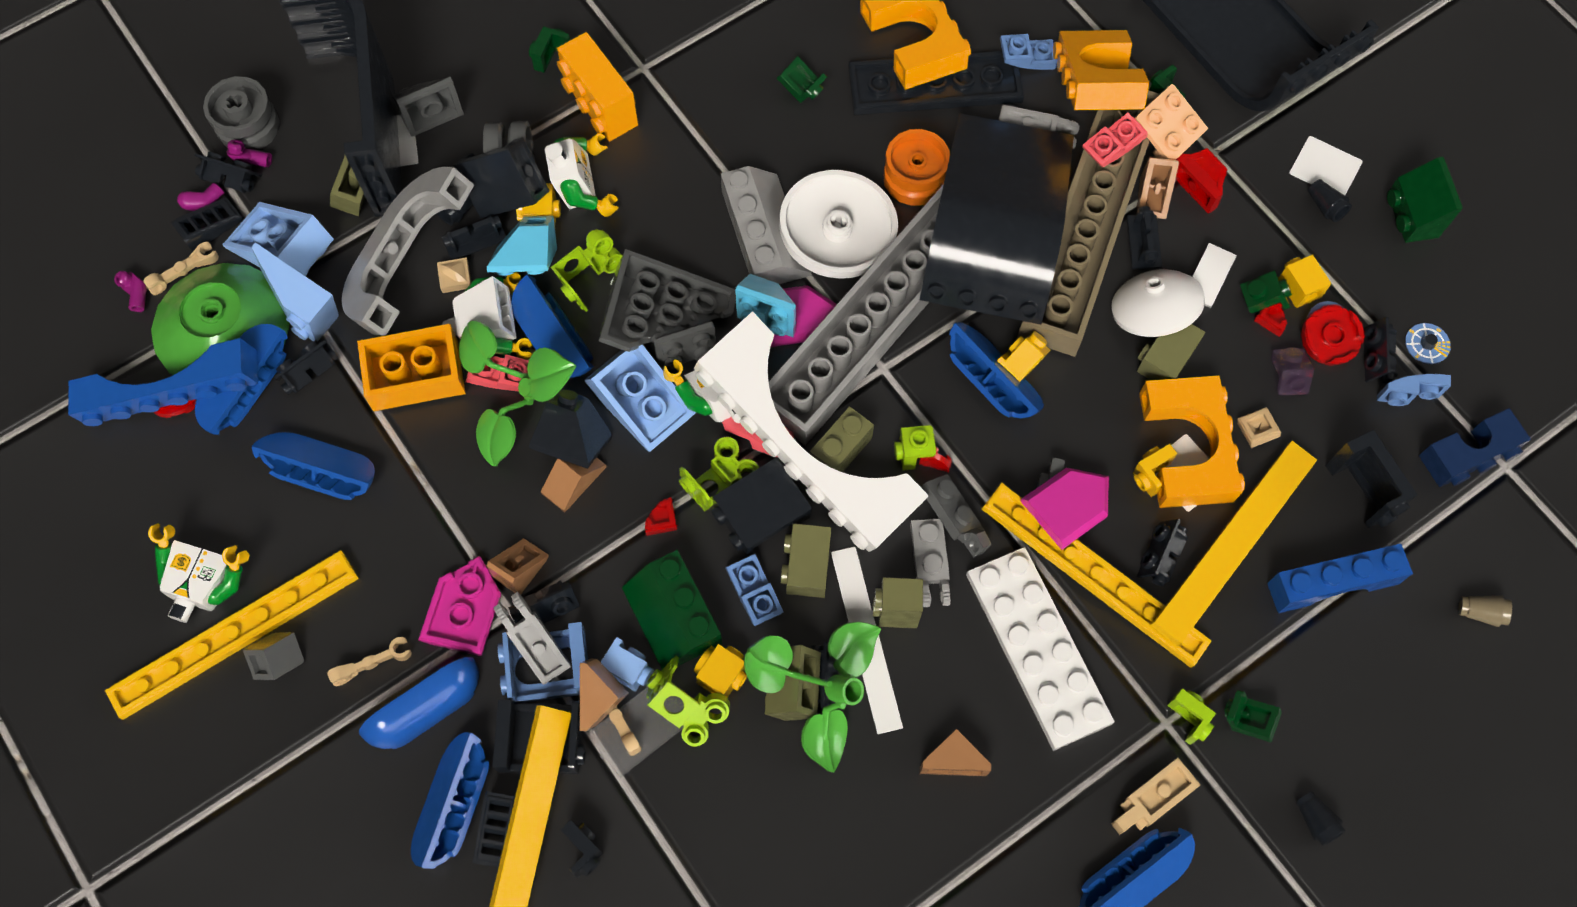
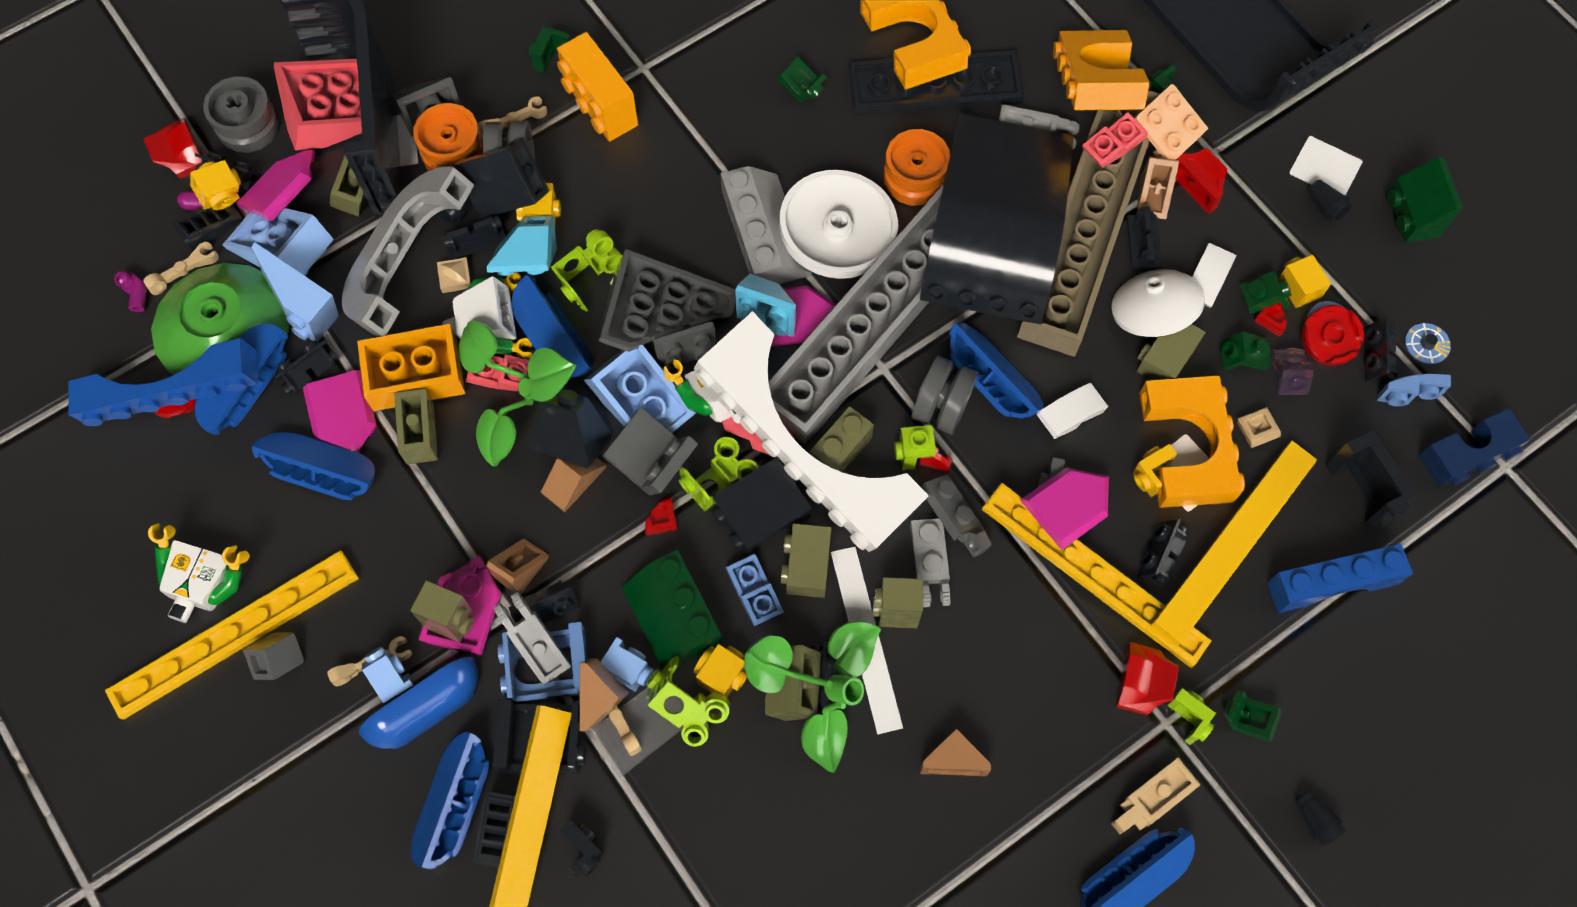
(174, 148): none -> red slope
(215, 185): none -> yellow brick
(237, 152): magenta arm -> none
(279, 186): none -> dark pink tile
(319, 101): none -> coral slope
(340, 411): none -> dark pink tile
(385, 674): none -> light blue brick
(416, 426): none -> olive brick
(443, 612): none -> olive brick
(446, 135): none -> orange wheel
(519, 115): none -> tan piece
(572, 174): torso -> none
(648, 452): none -> dark grey bracket
(948, 396): none -> dark grey wheel
(1025, 355): yellow brick -> none
(1028, 53): medium blue slope -> none
(1039, 649): white plate -> none
(1072, 410): none -> white slope
(1146, 679): none -> red slope
(1245, 350): none -> dark green bracket
(1486, 609): dark tan cone -> none

